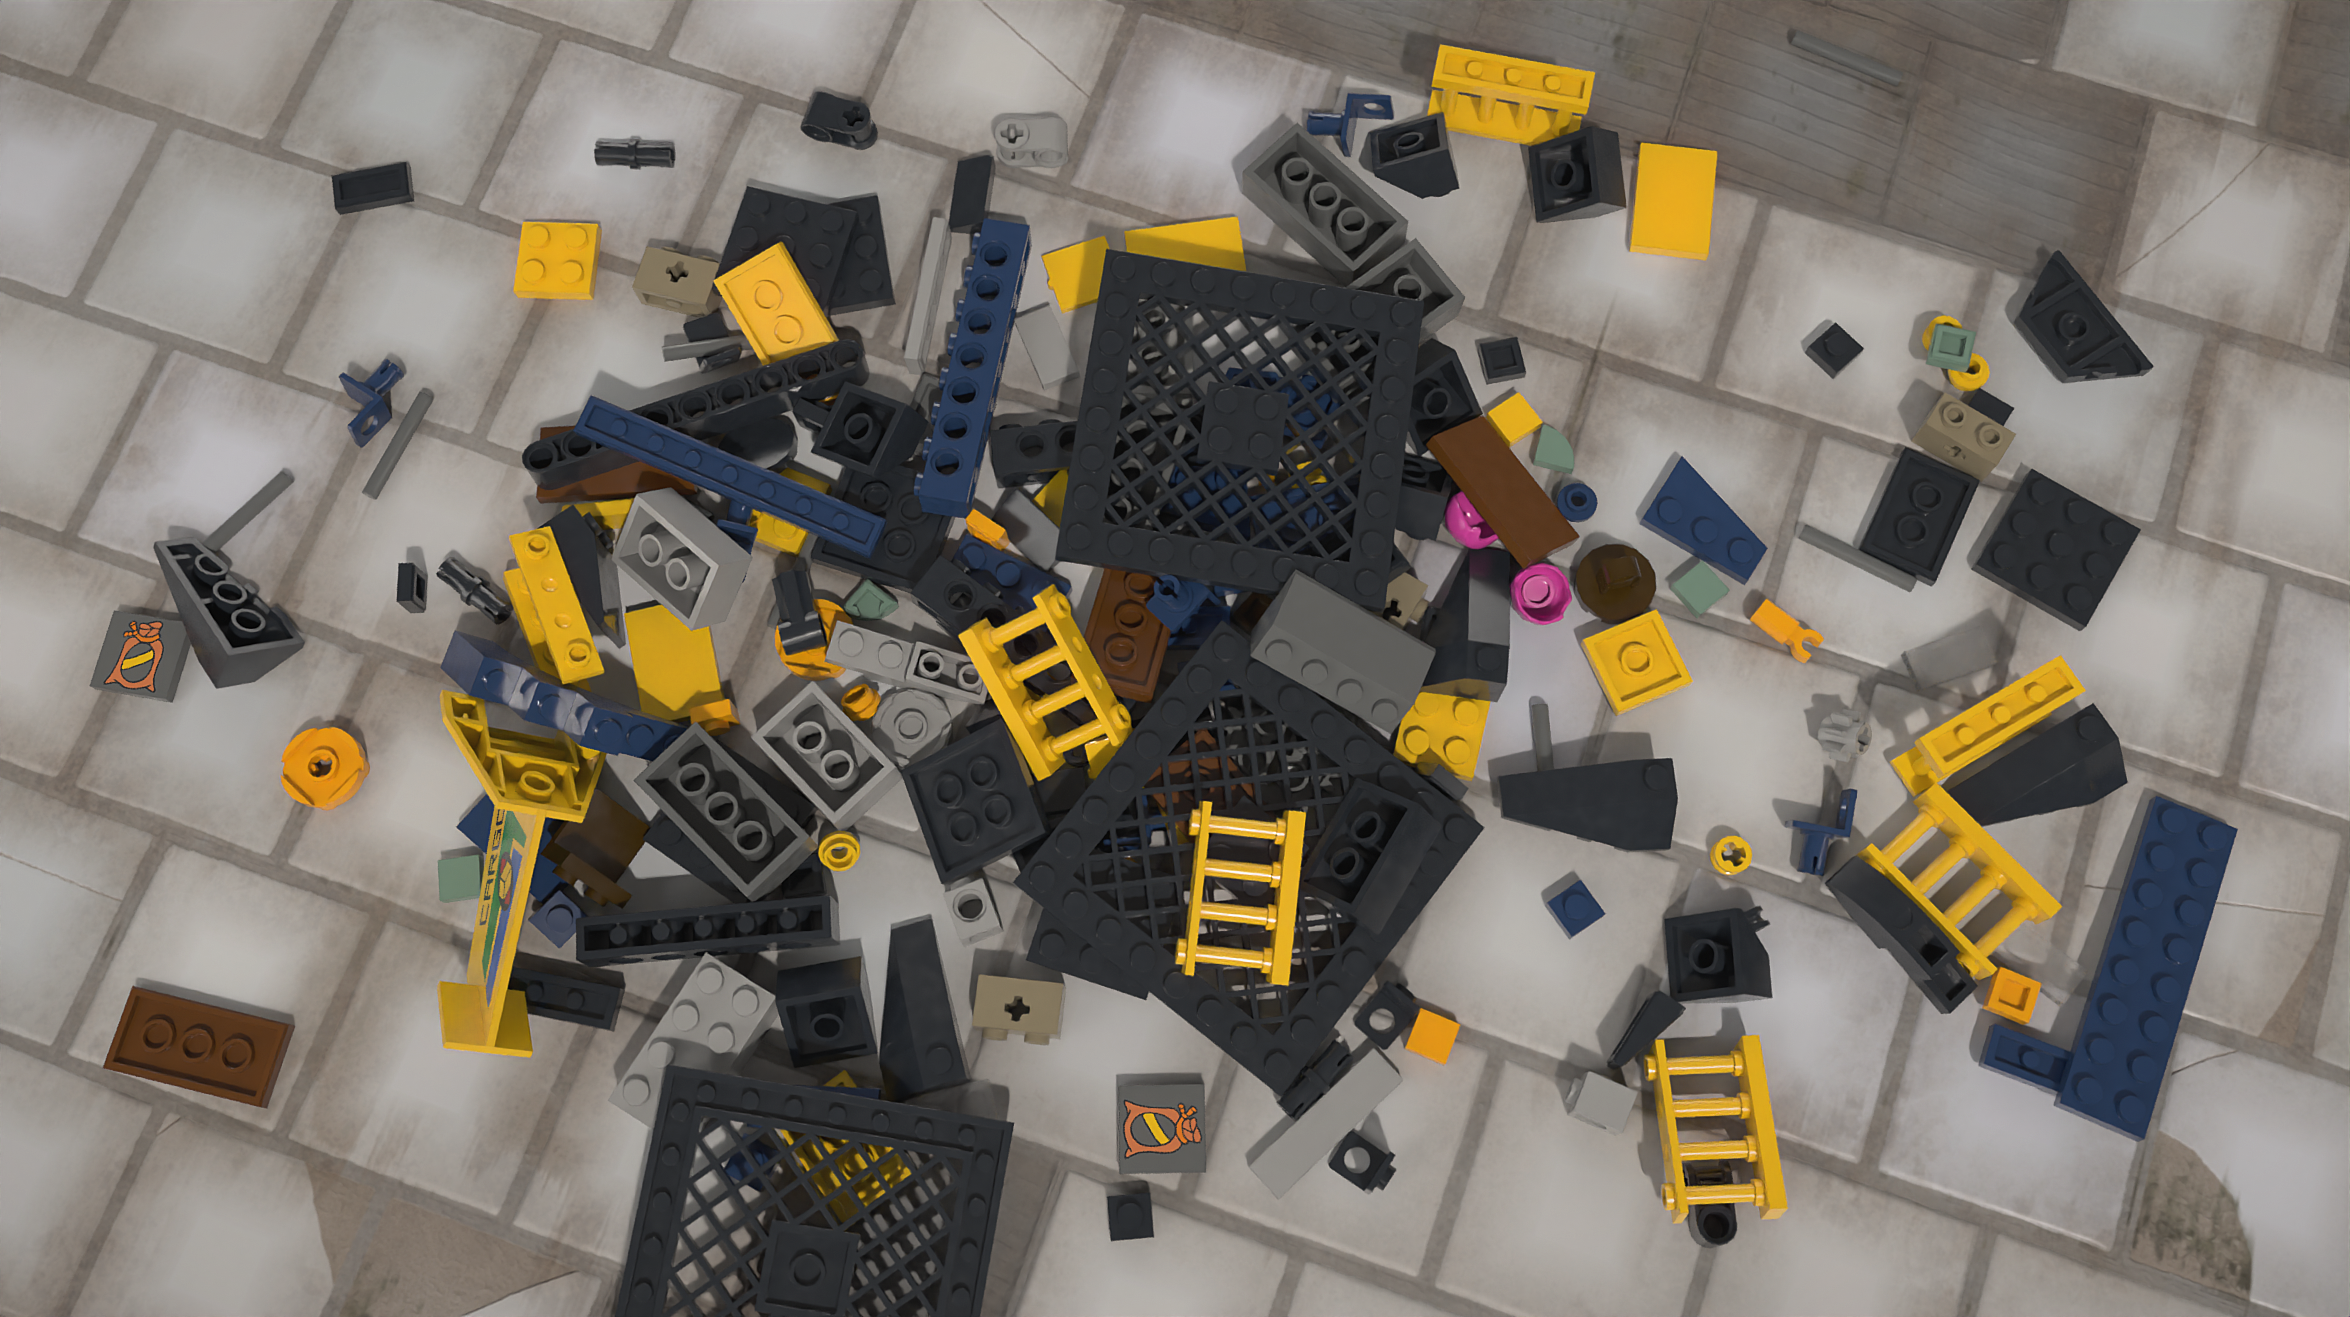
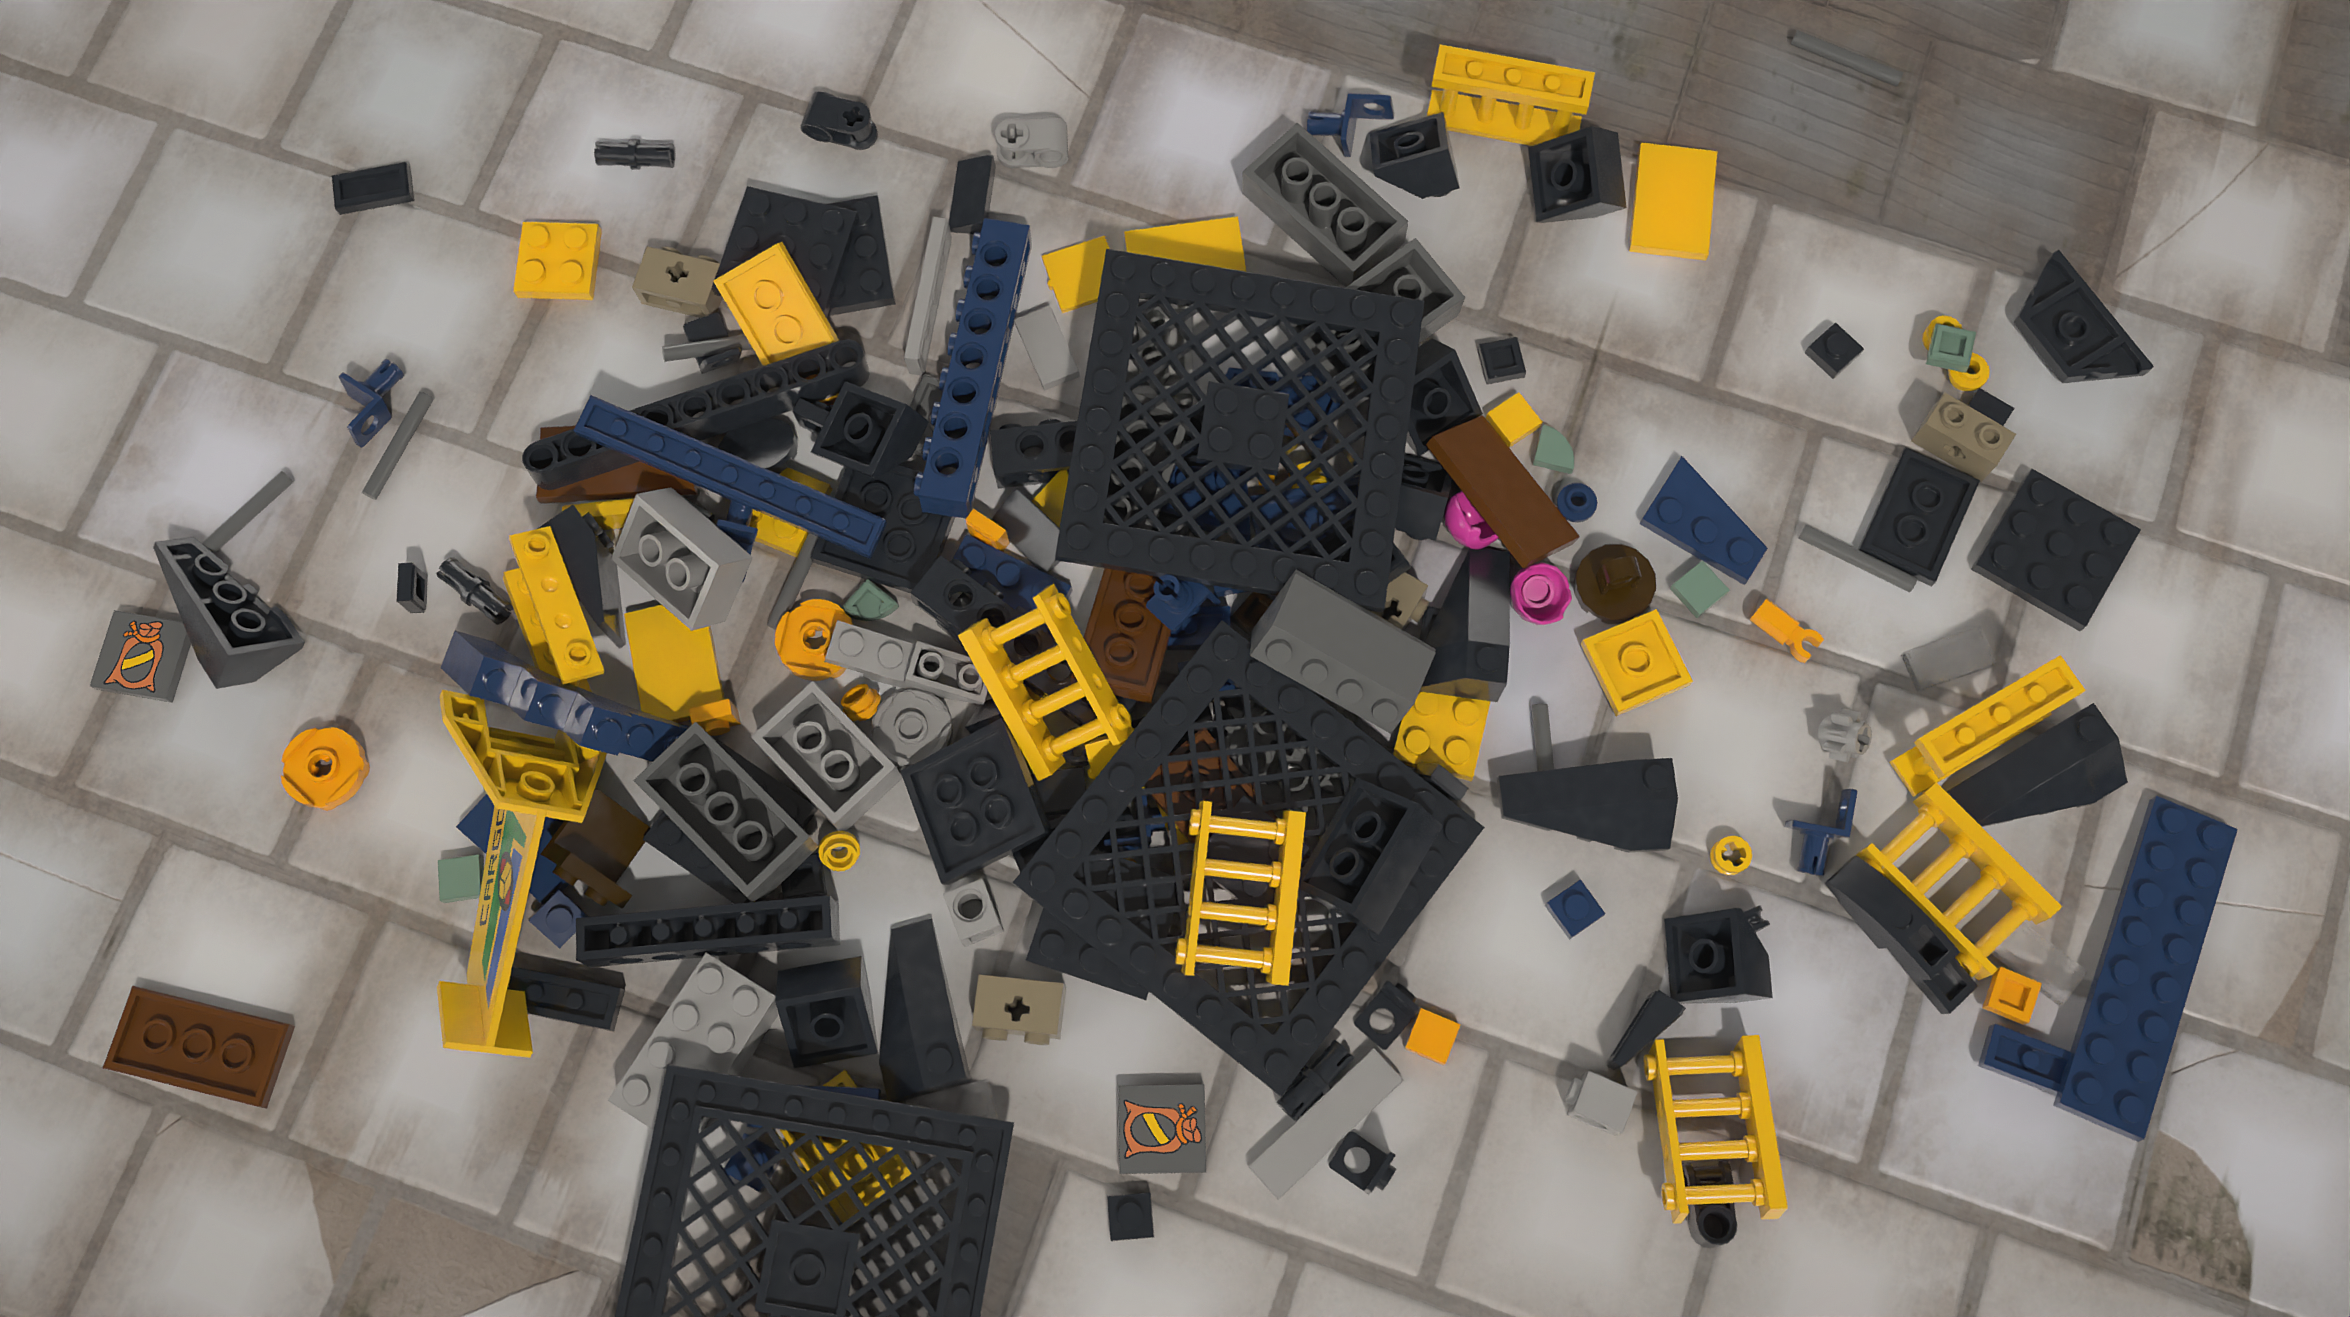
(800, 623): black piece -> none

